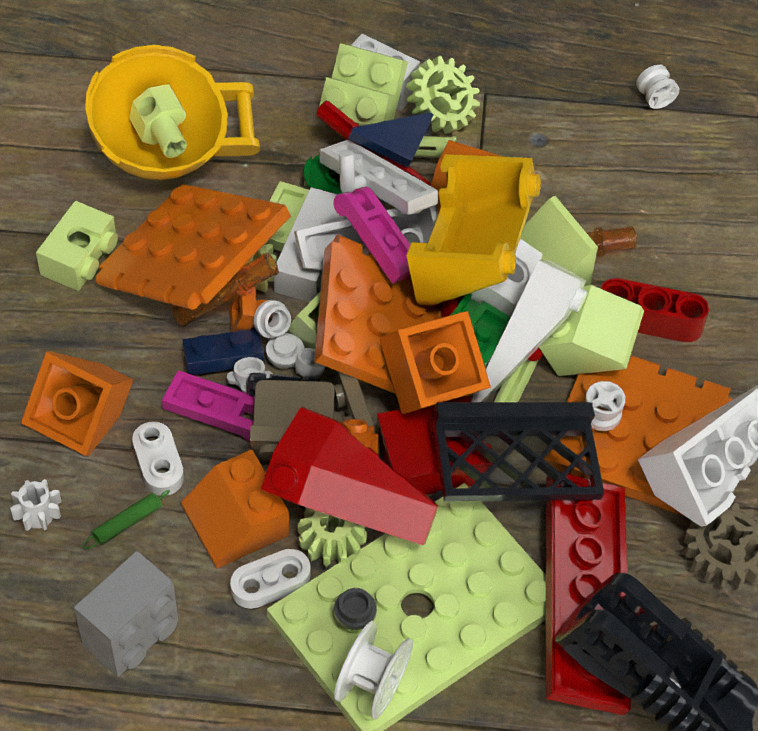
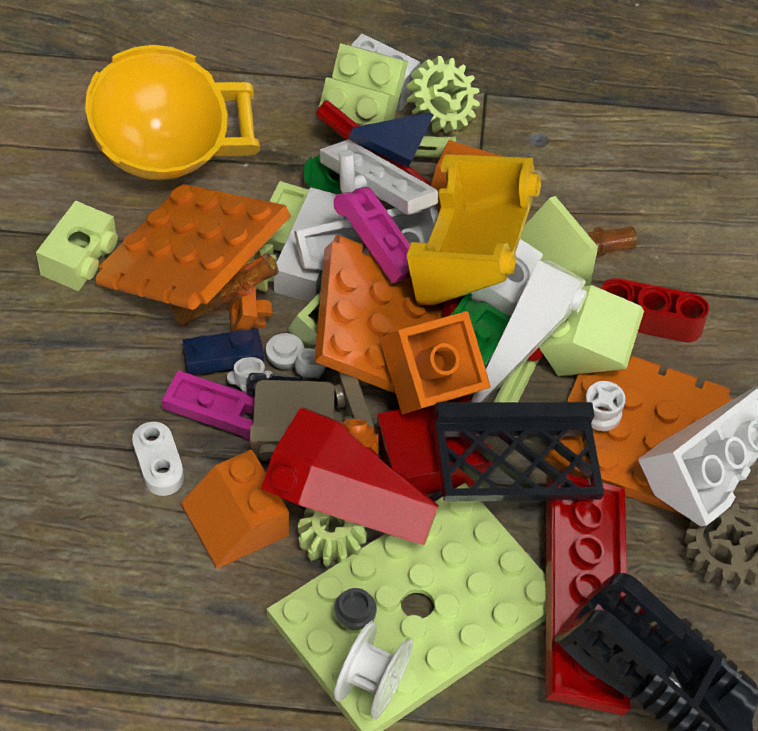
(36, 505): white gear -> none
(75, 401): orange slope -> none
(126, 518): bright green piece -> none
(127, 614): light grey brick -> none
(157, 119): yellowish green piece -> none
(268, 577): white plate -> none
(280, 321): white plate -> none
(657, 86): white wheel -> none

